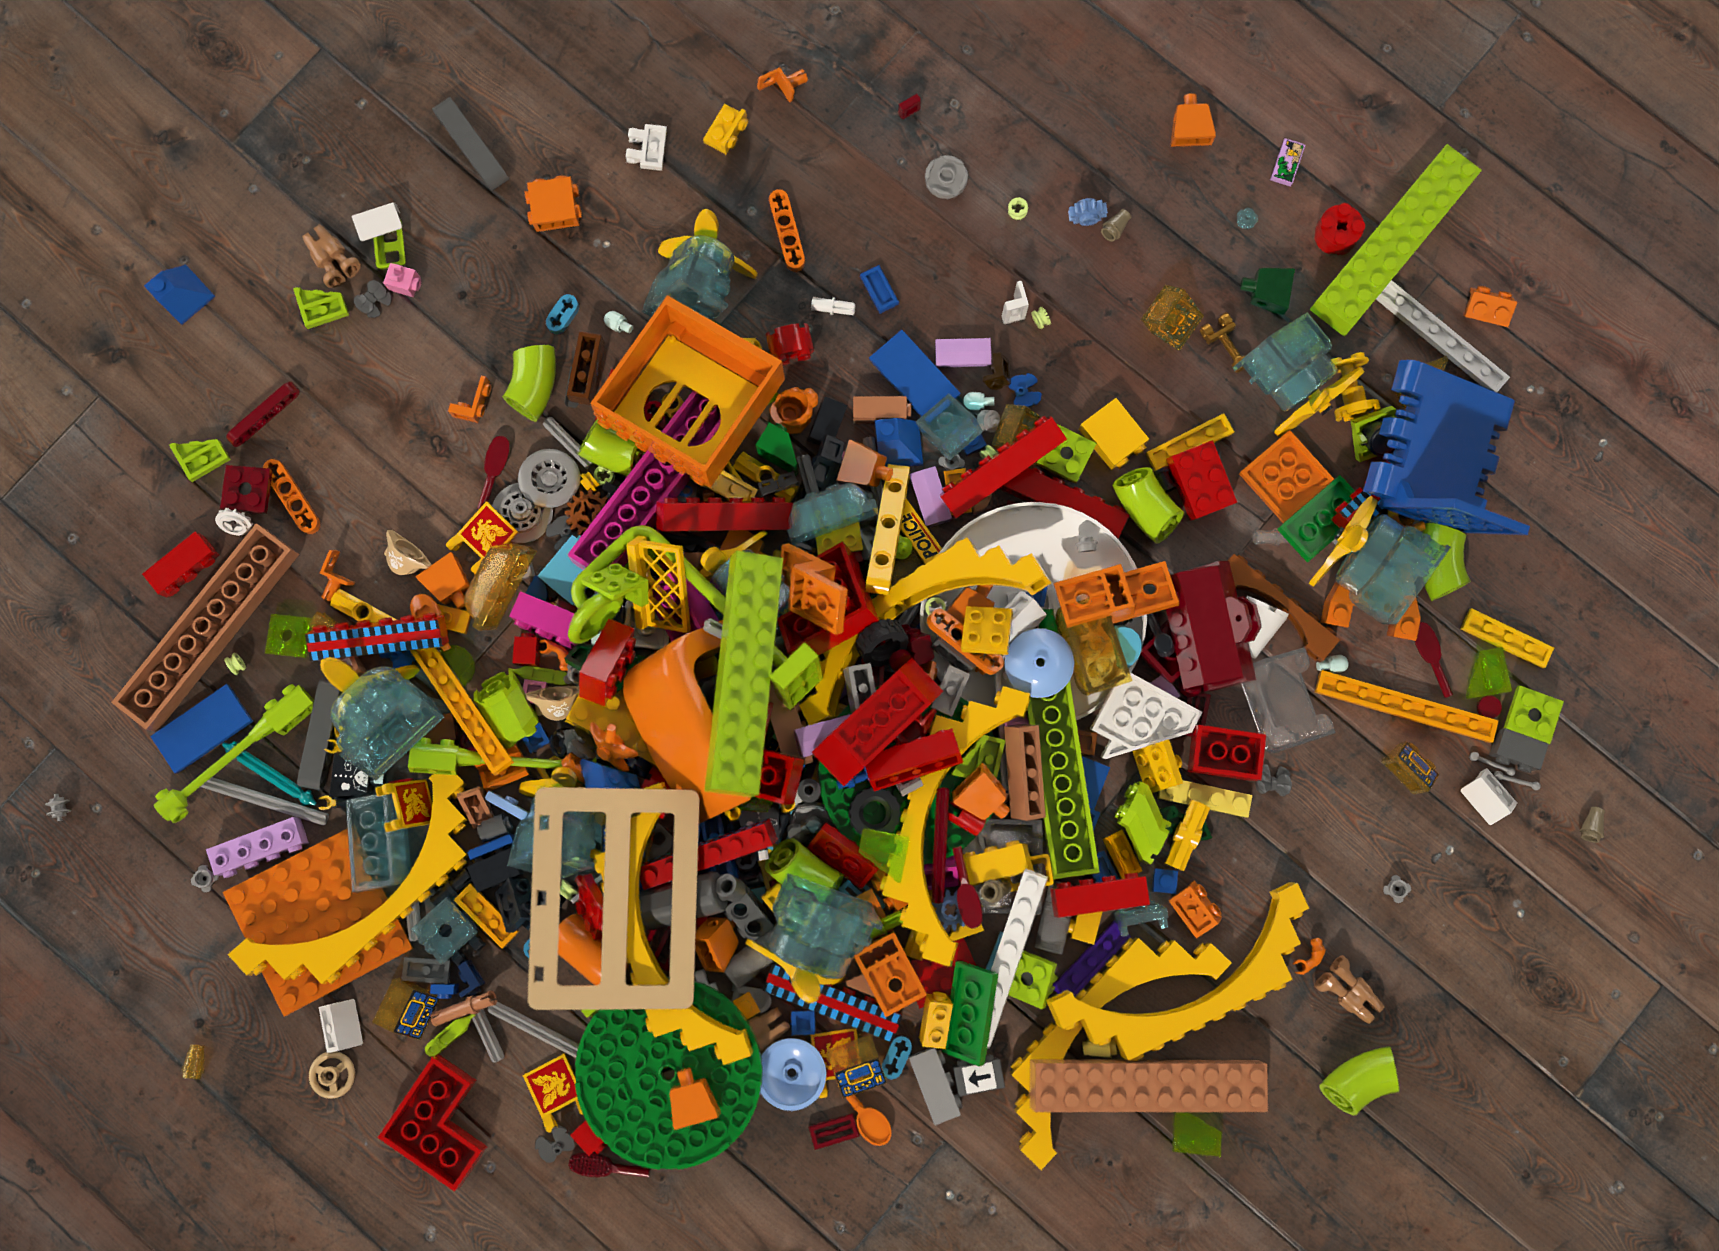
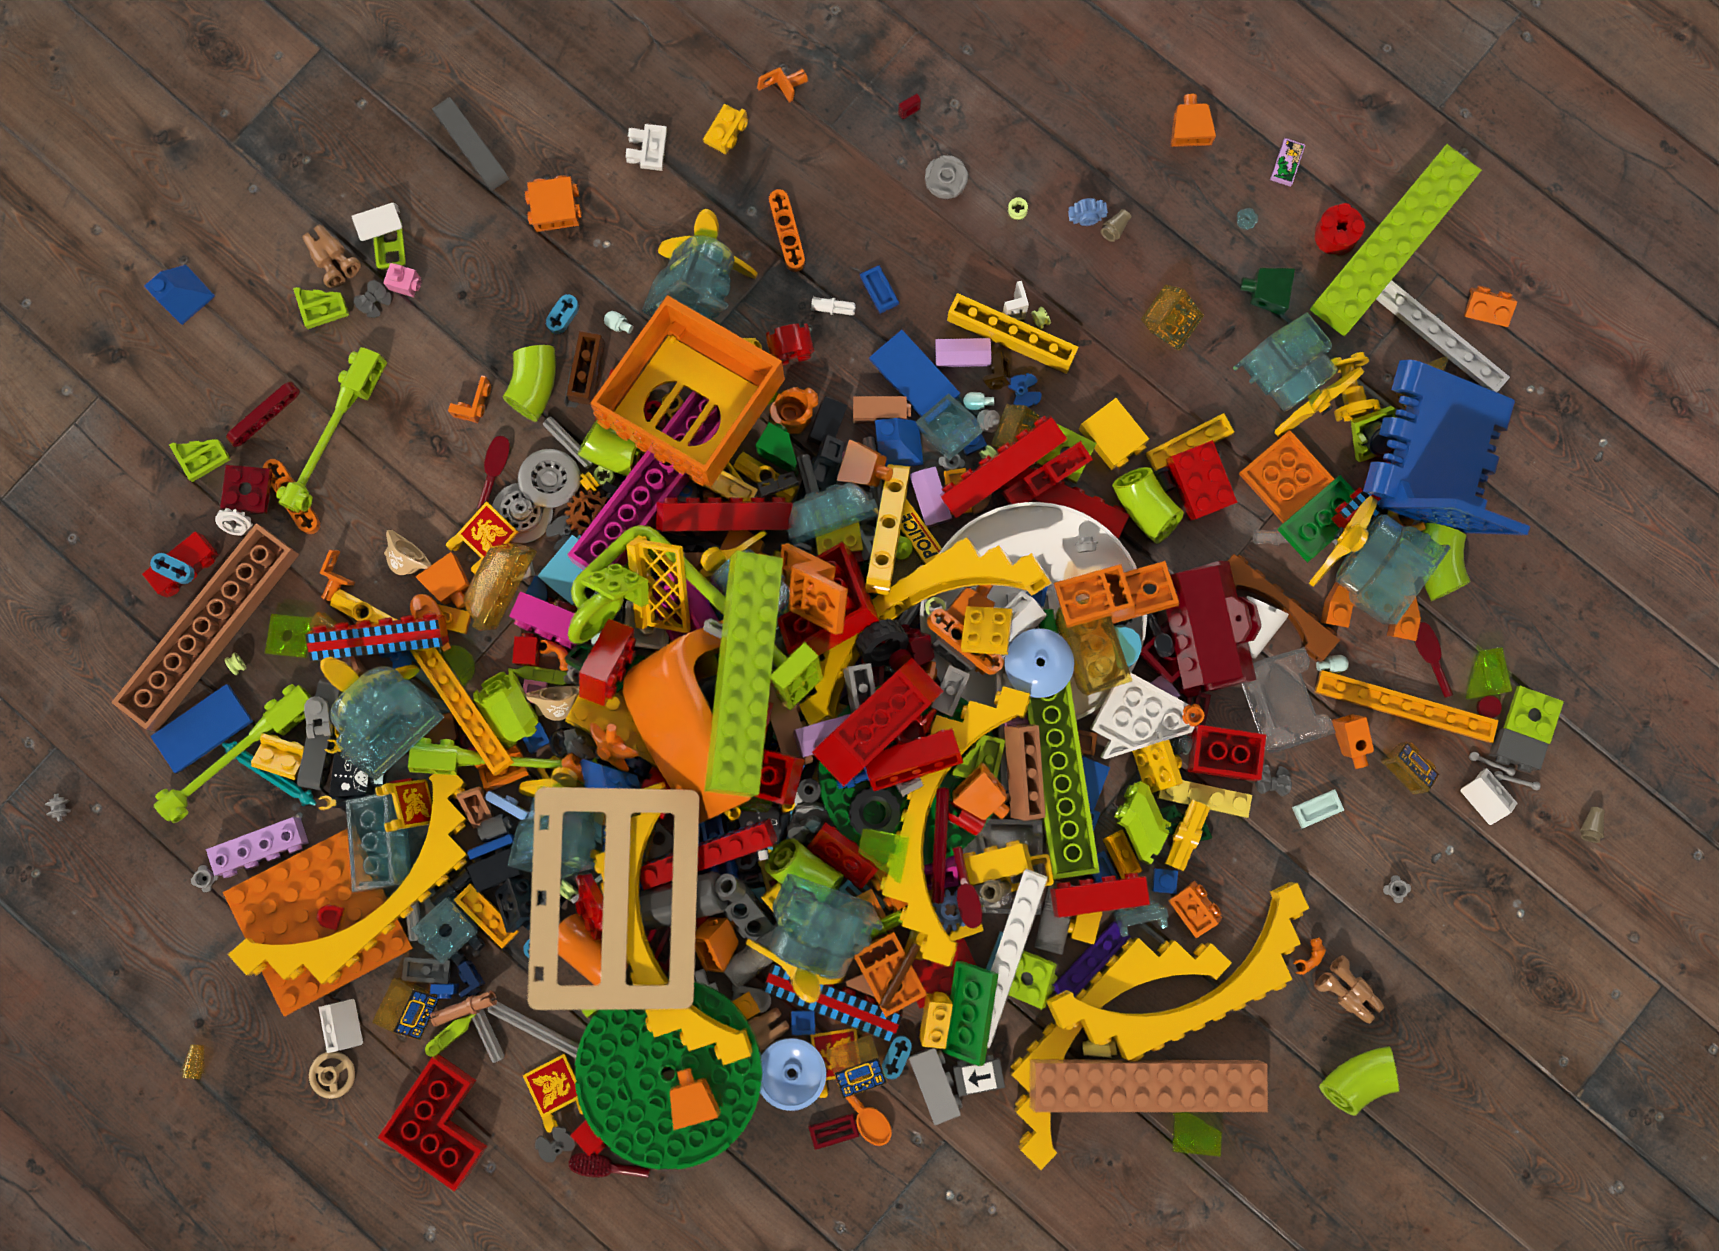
(174, 564): none -> dark azure beam
(266, 801): light grey axle -> none
(278, 756): none -> yellow bracket
(316, 709): none -> light grey plate
(330, 916): none -> red tile
(357, 382): none -> lime bar
(900, 975): none -> reddish brown bar
(1012, 333): none -> yellow brick
(1048, 475): none -> red slope
(1182, 744): none -> clear light blue plate
(1197, 719): none -> orange plate
(1228, 326): pearl gold bar -> none
(1318, 808): none -> light aqua tile
(1354, 738): none -> orange torso
(1507, 638): yellow tile -> none

